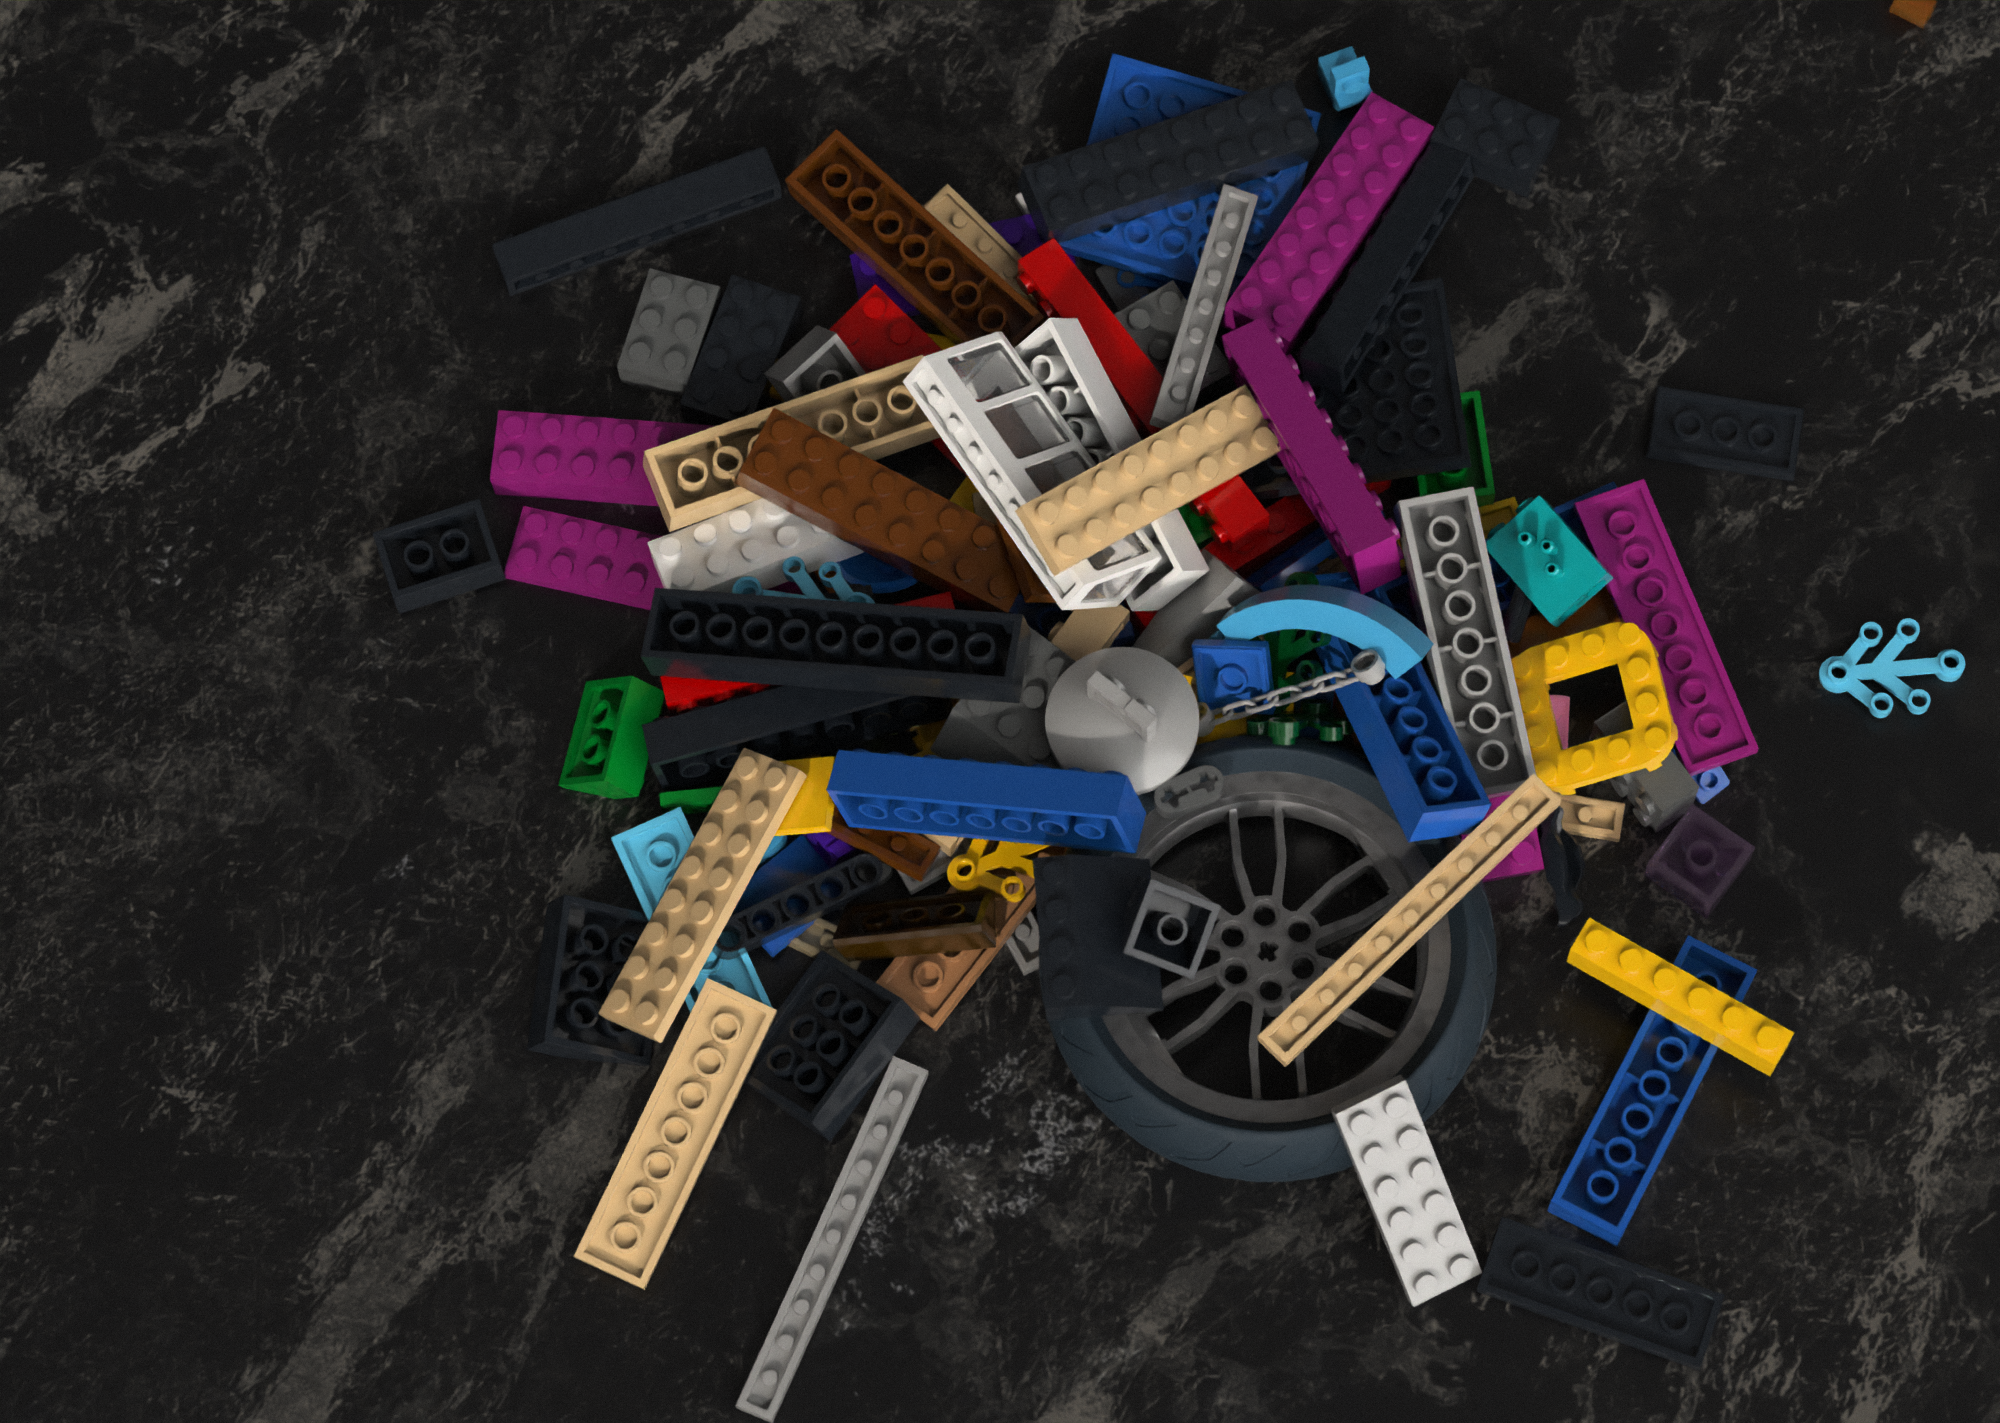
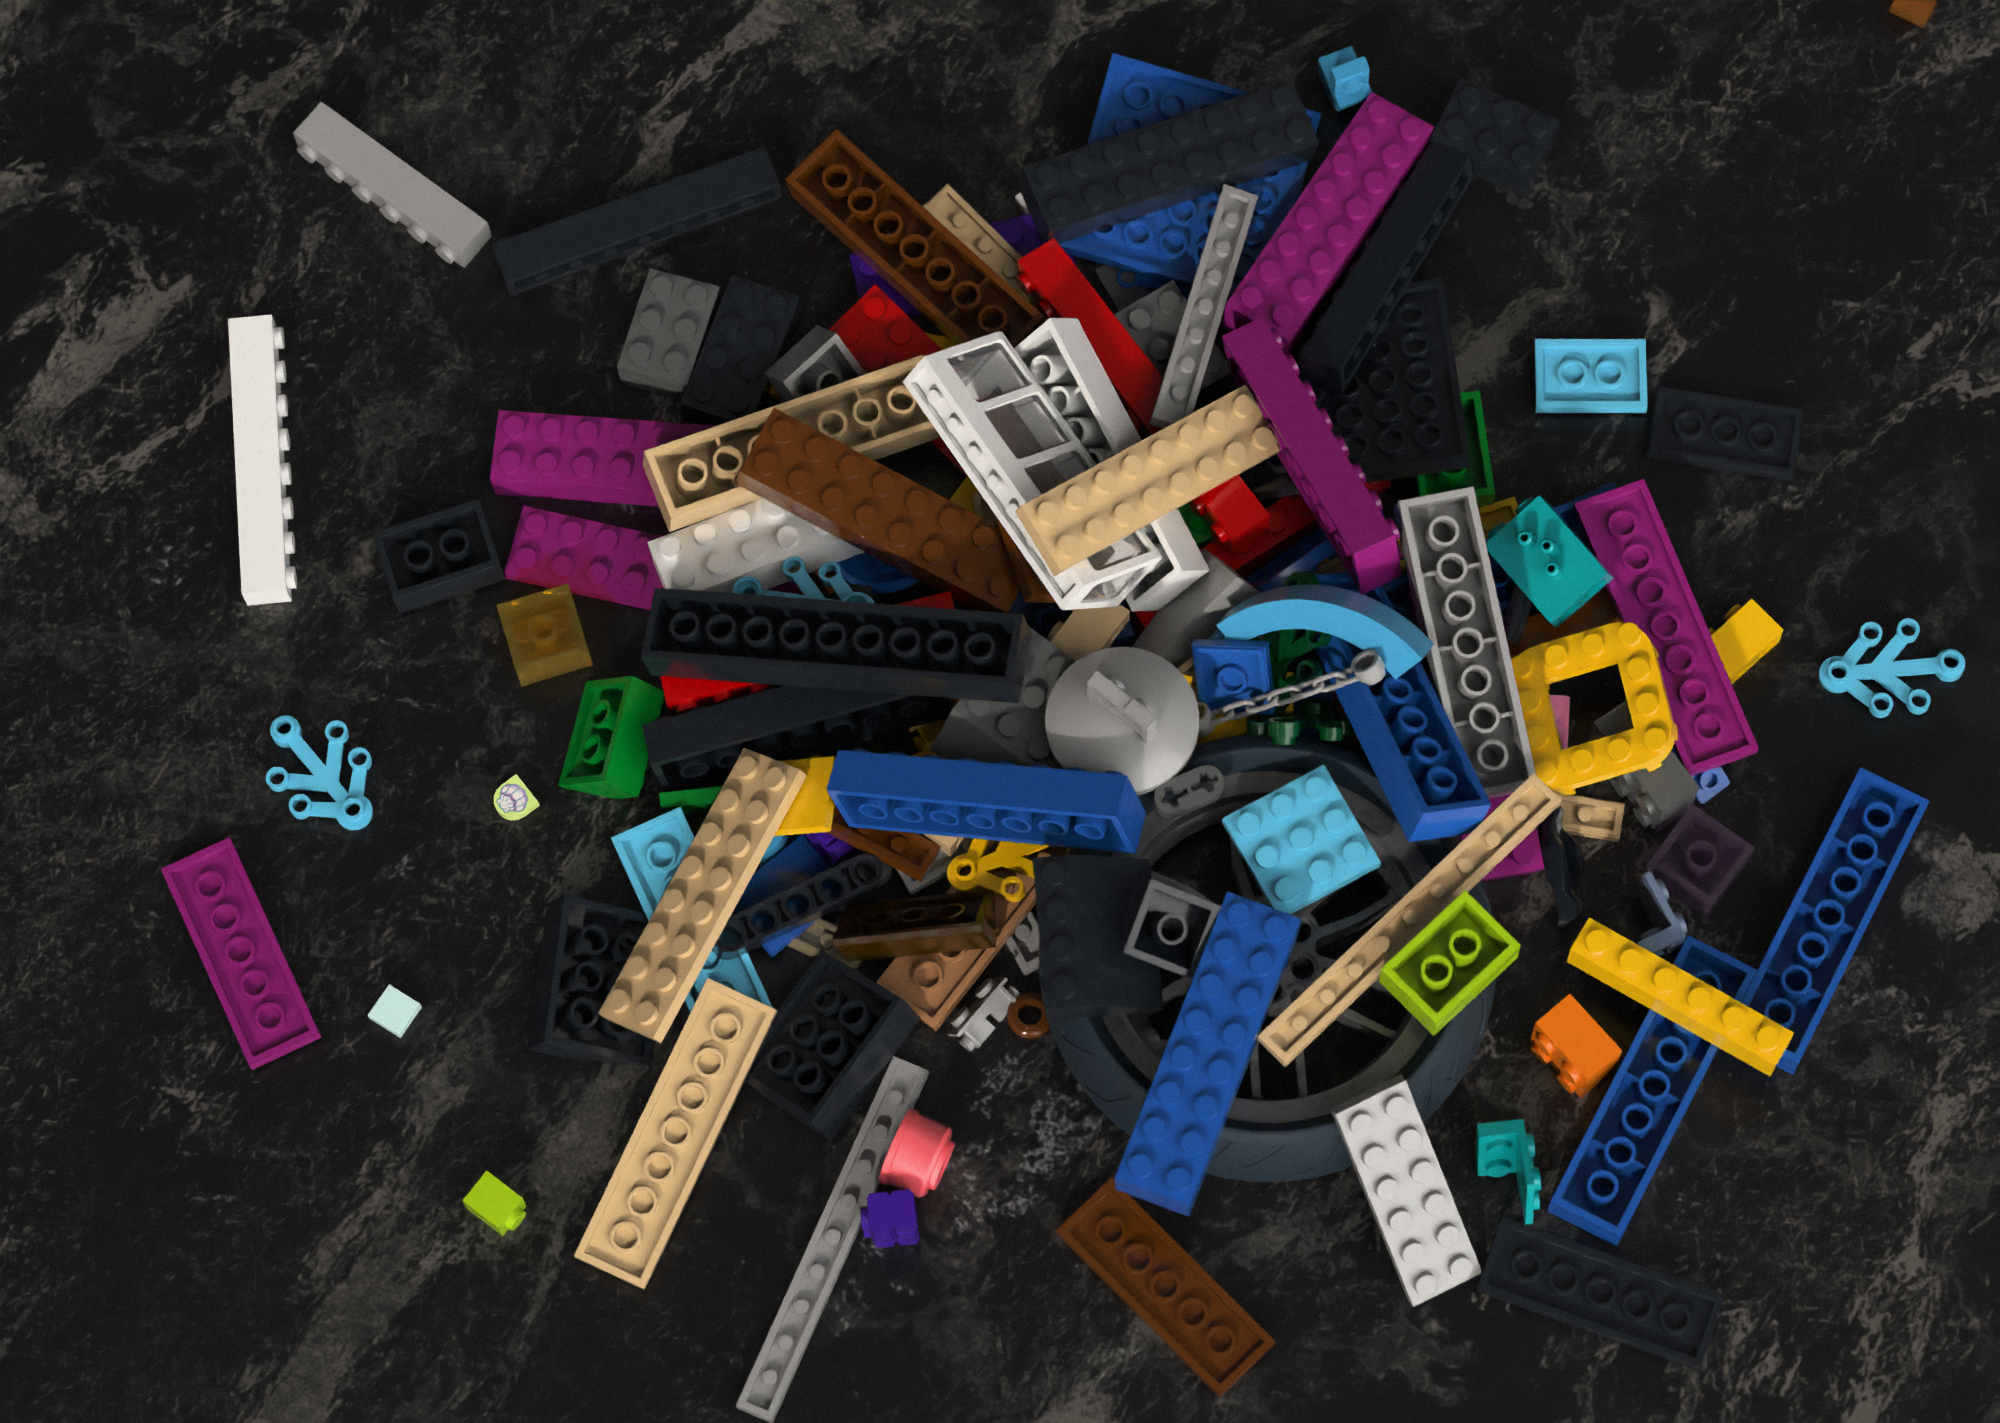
(241, 953): none -> magenta plate
(260, 460): none -> white brick
(324, 777): none -> medium azure plant
(392, 185): none -> light grey brick
(394, 1011): none -> light aqua tile
(495, 1204): none -> lime brick
(514, 799): none -> tile
(544, 635): none -> clear yellow brick
(890, 1219): none -> dark purple brick
(917, 1154): none -> coral wheel
(971, 1021): none -> light grey hinge
(1021, 1029): none -> reddish brown piece
(1165, 1287): none -> reddish brown plate
(1207, 1054): none -> blue brick
(1301, 842): none -> medium azure plate
(1449, 963): none -> lime brick
(1507, 1149): none -> teal bracket
(1574, 1047): none -> orange brick
(1590, 376): none -> medium azure plate
(1669, 927): none -> sand blue bracket
(1745, 638): none -> yellow brick
(1834, 908): none -> blue brick

